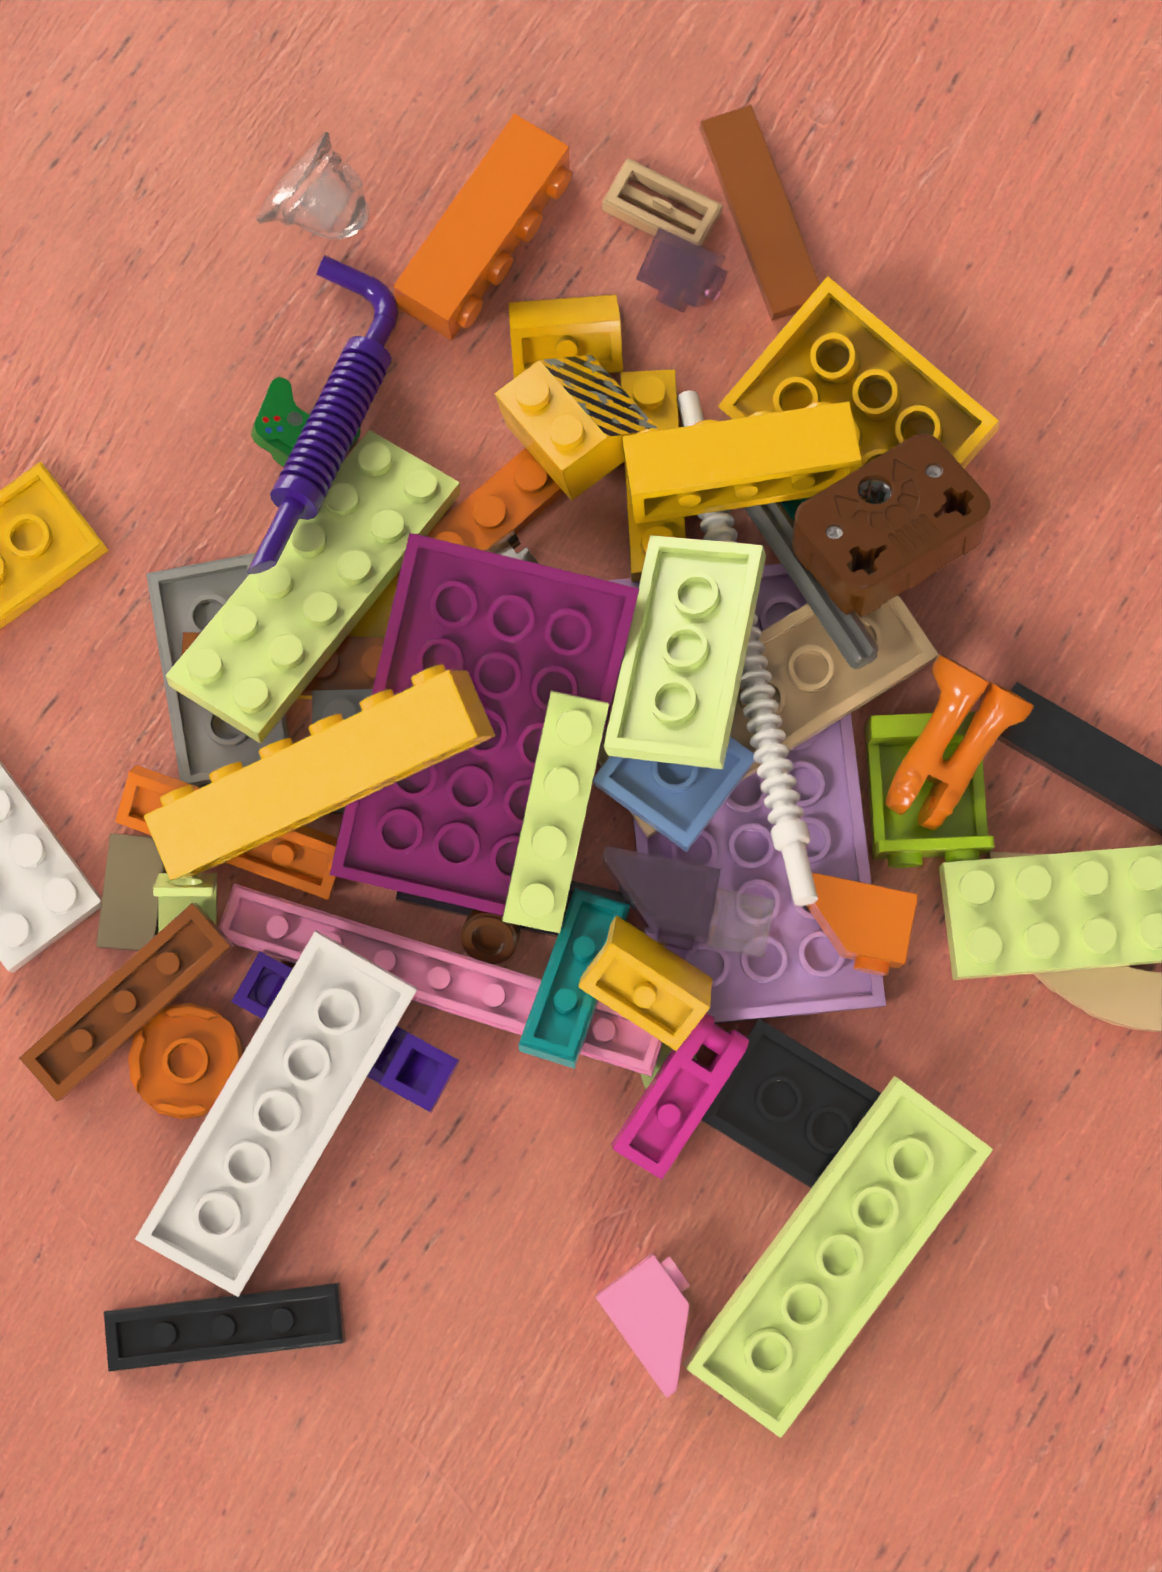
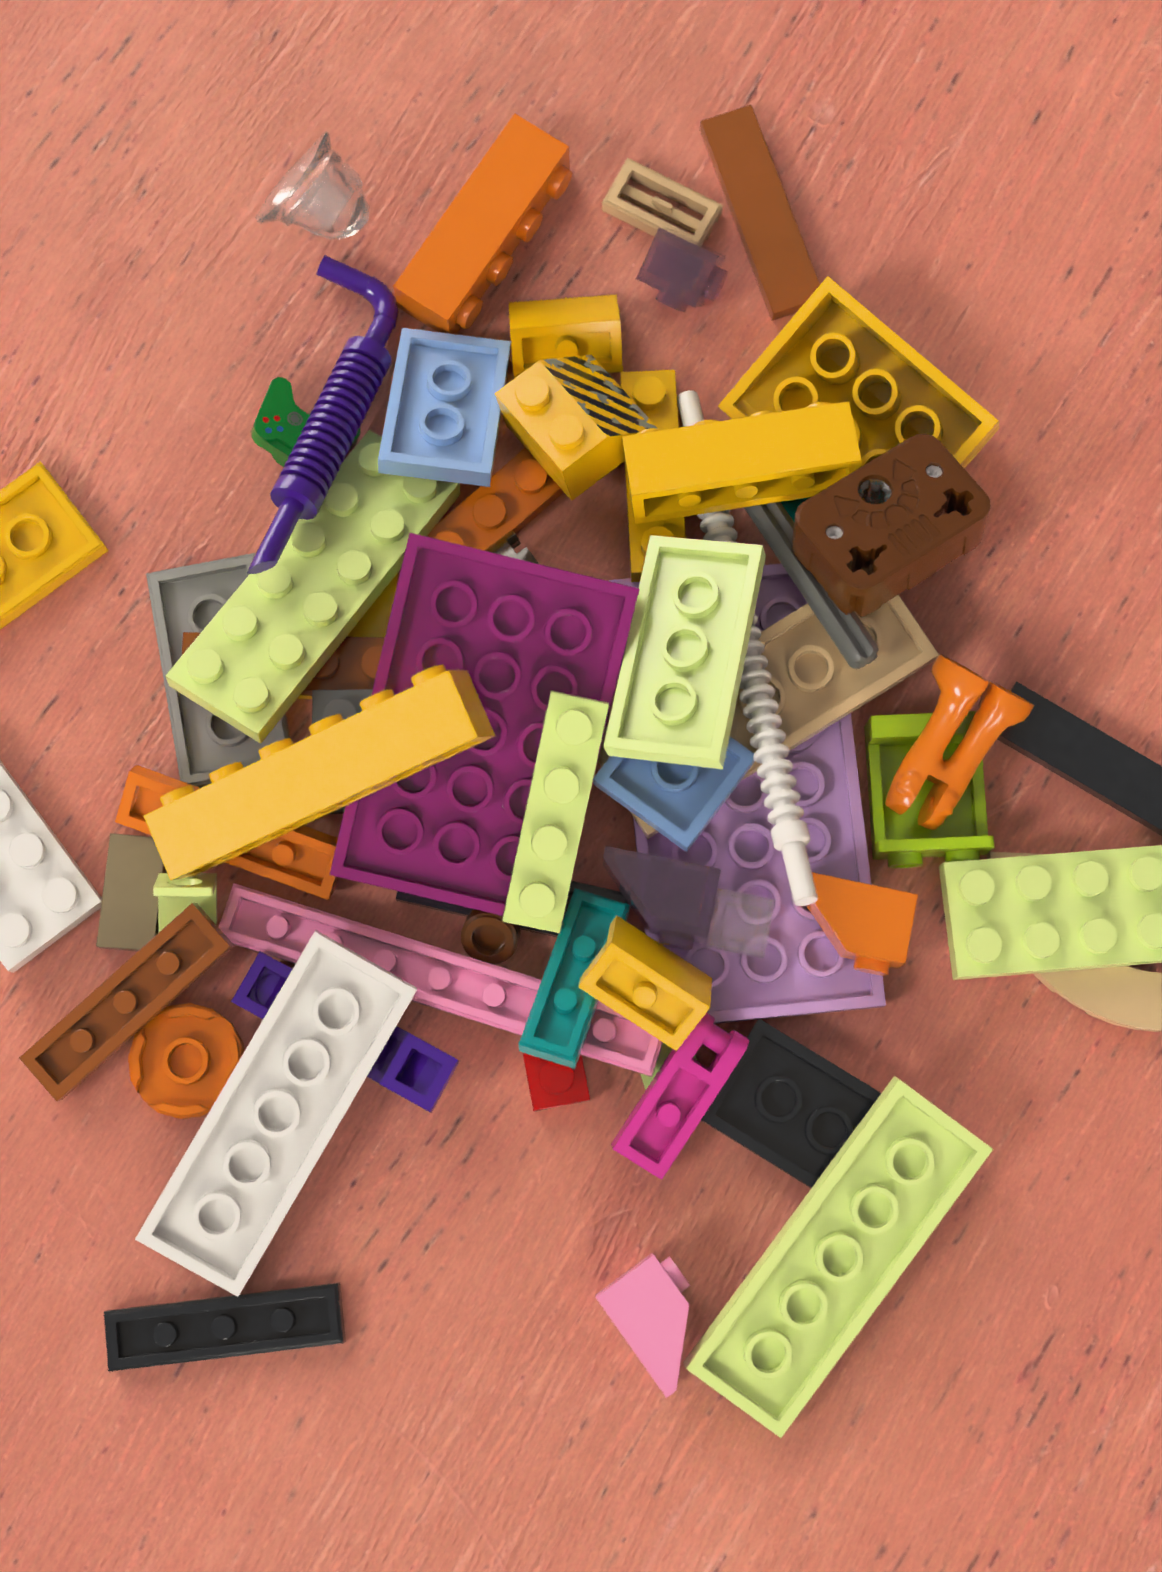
(444, 407): none -> light blue plate
(555, 1084): none -> red plate

